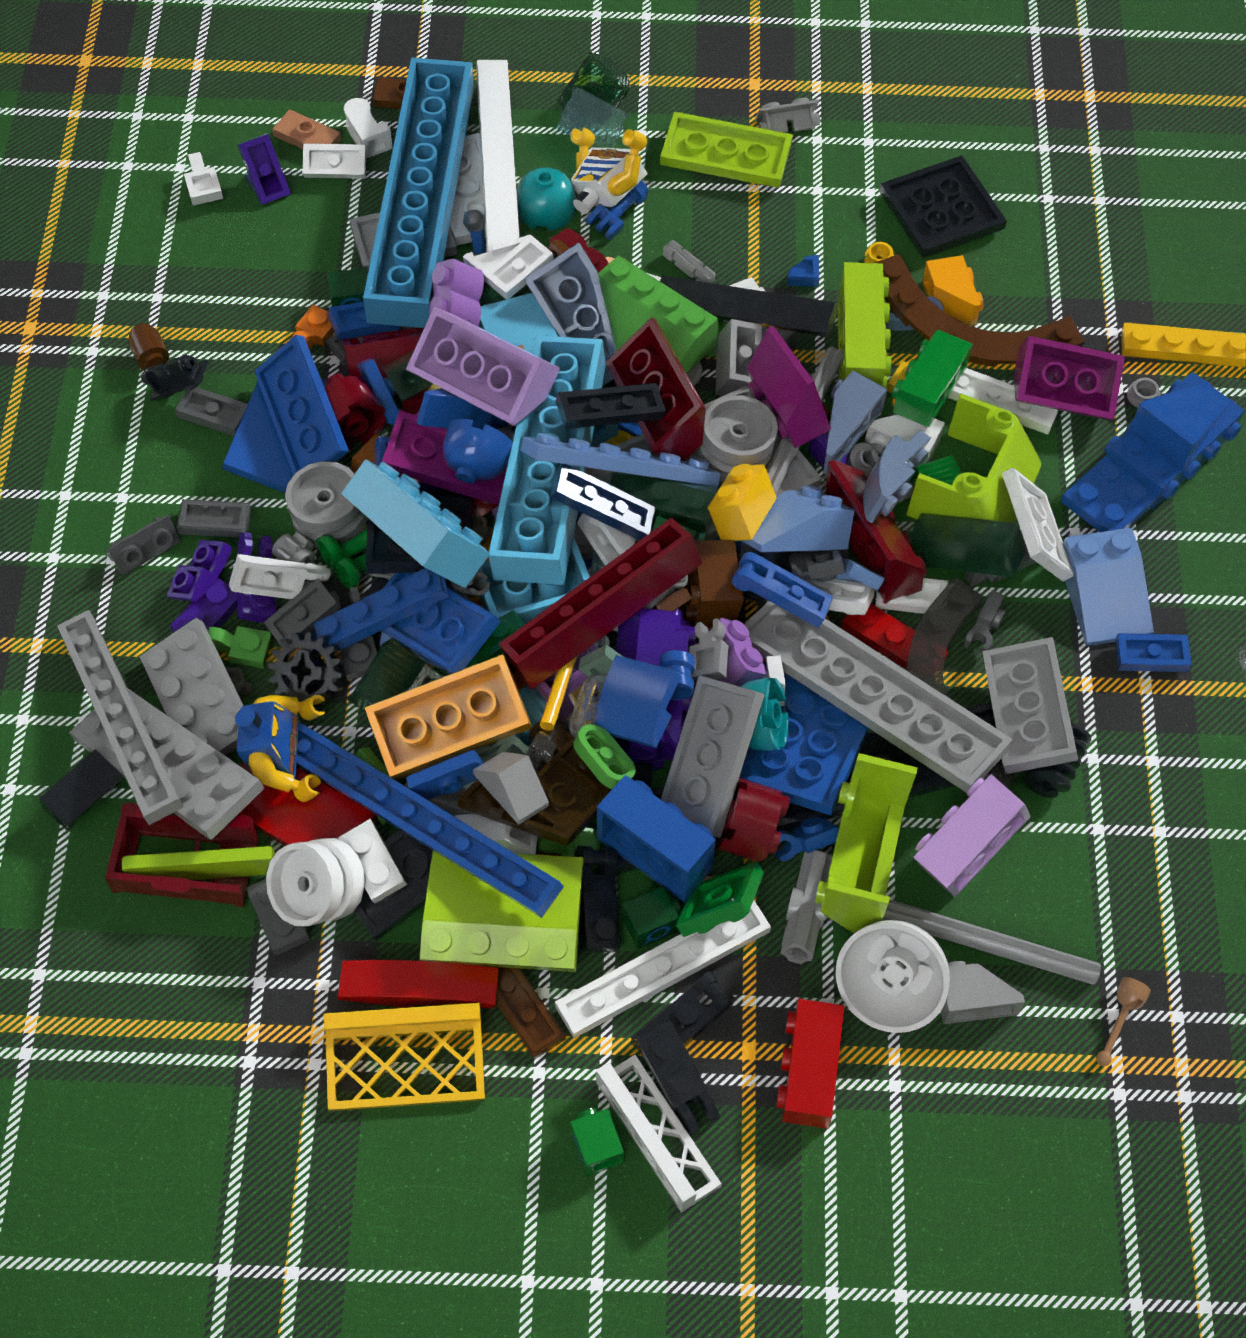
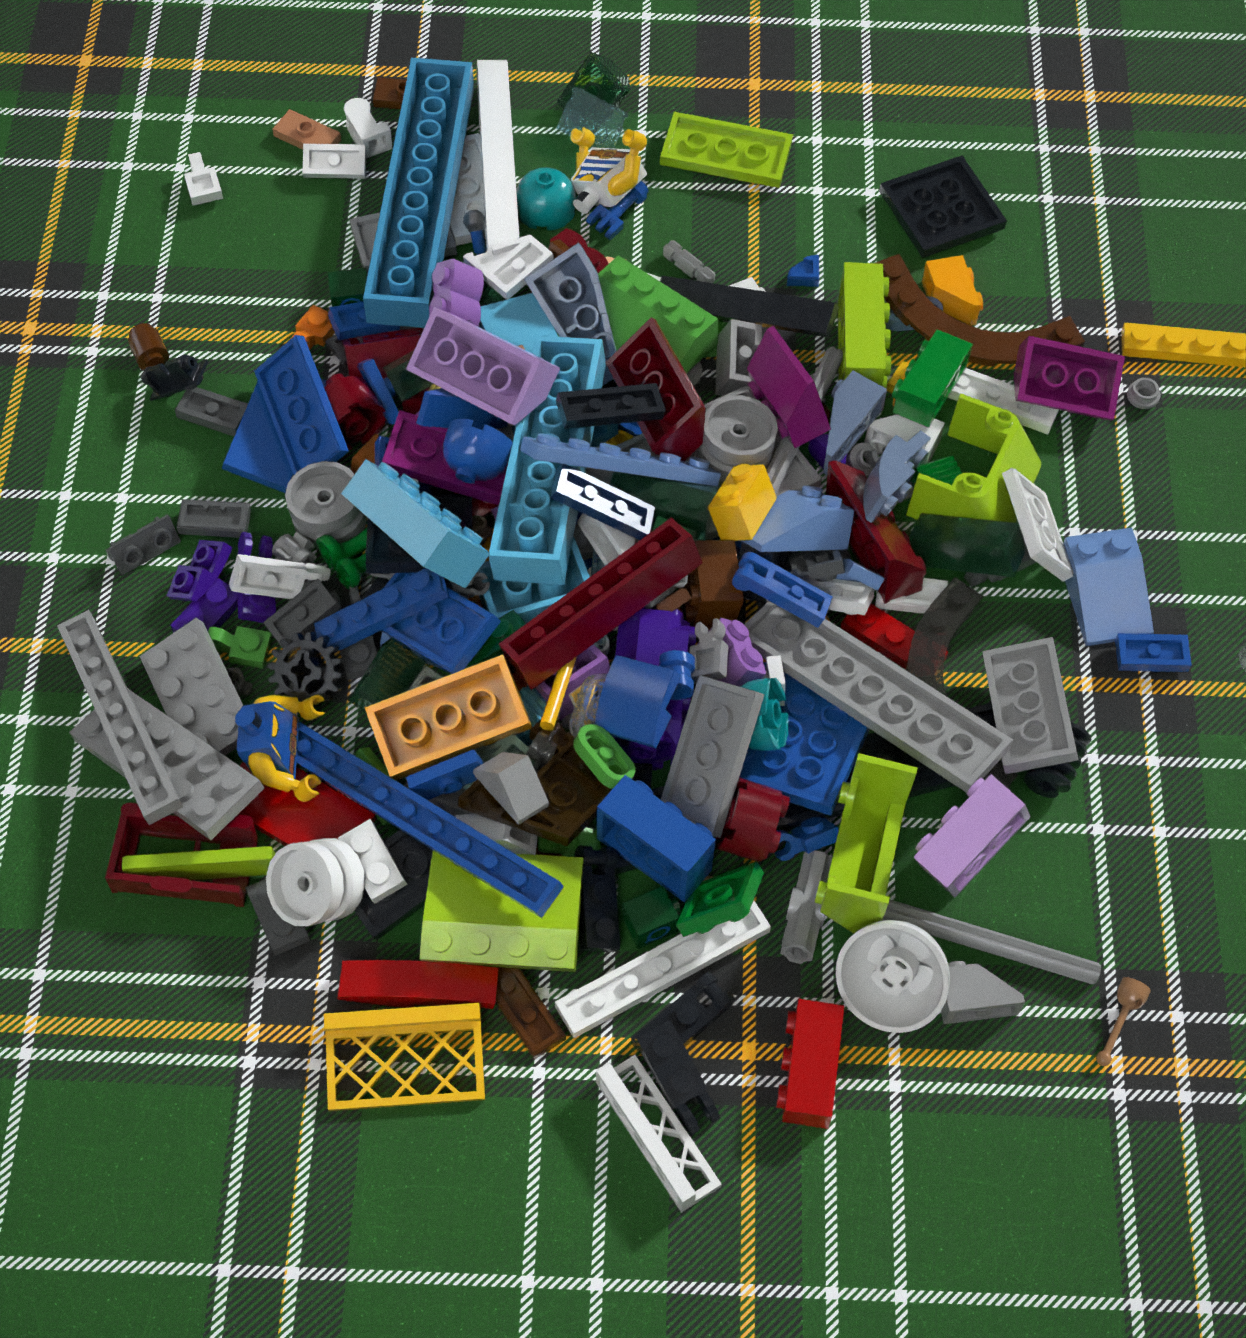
(80, 789): black hinge -> none
(263, 169): dark purple slope -> none
(596, 1141): green brick -> none
(598, 661): sand green plate -> none
(799, 113): light grey hinge -> none
(878, 252): yellow plate -> none
(989, 617): dark grey plate -> none
(1155, 454): blue wedge -> none

